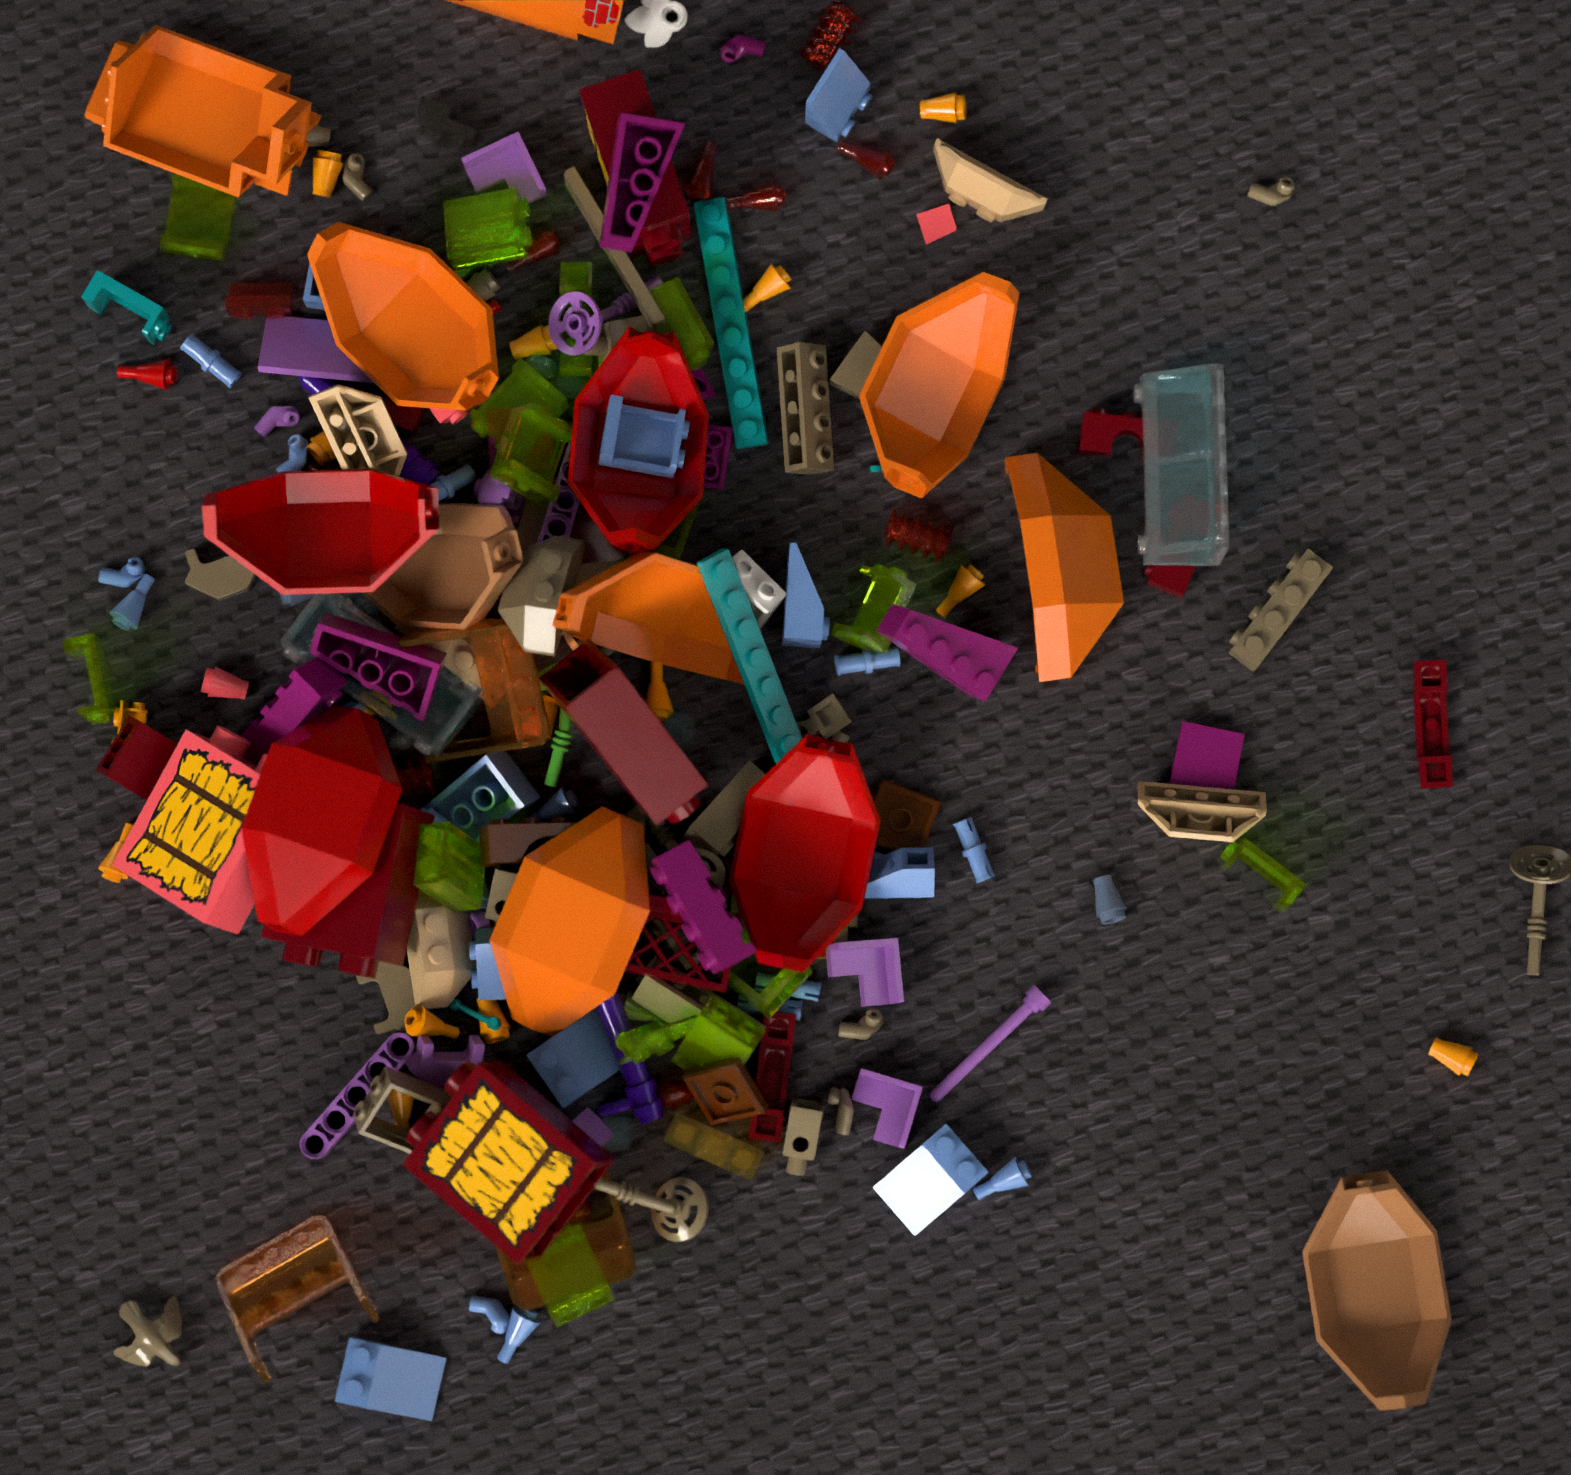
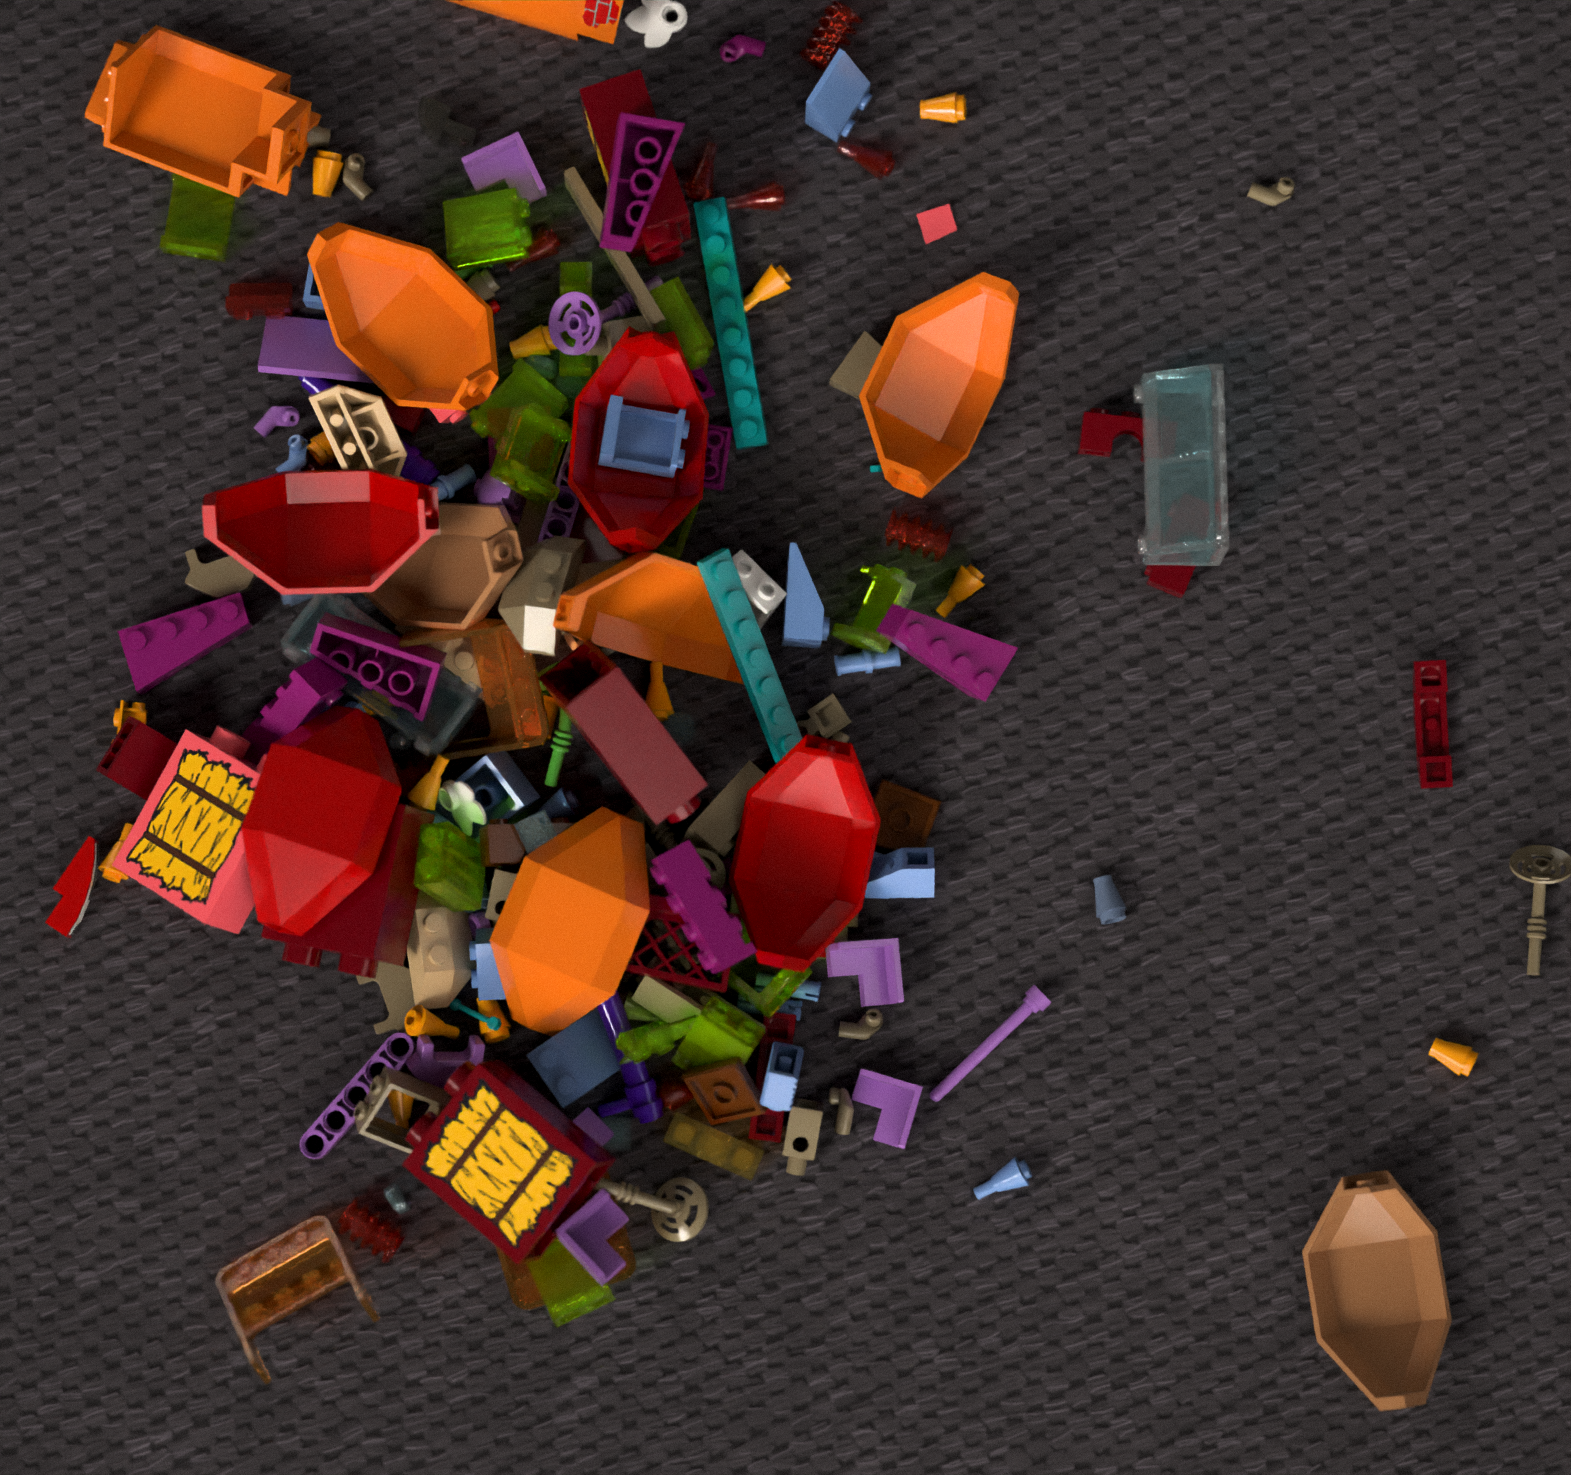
(76, 887): none -> red slope
(92, 649): clear neon green panel -> none
(104, 288): teal panel -> none
(125, 576): medium blue arm -> none
(129, 610): medium blue cone -> none
(151, 1337): dark tan animal -> none
(155, 373): red cone -> none
(175, 641): none -> magenta wedge
(210, 360): medium blue pin -> none
(223, 684): coral cone -> none
(371, 1230): none -> clear red piece
(390, 1379): medium blue slope -> none
(397, 1198): none -> clear light blue tile
(425, 792): none -> light orange cone
(460, 801): none -> plate
(494, 1310): medium blue arm -> none
(520, 1326): medium blue cone -> none
(535, 831): none -> clear light blue tile
(587, 1234): none -> medium lavender panel
(782, 1076): none -> medium blue brick
(805, 408): dark tan brick -> none
(930, 1179): slope -> none
(974, 850): medium blue pin -> none
(983, 187): tan wedge -> none
(1067, 563): orange panel -> none
(1201, 811): tan wedge -> none
(1206, 756): magenta tile -> none
(1268, 868): clear neon green panel -> none
(1280, 610): dark tan brick -> none

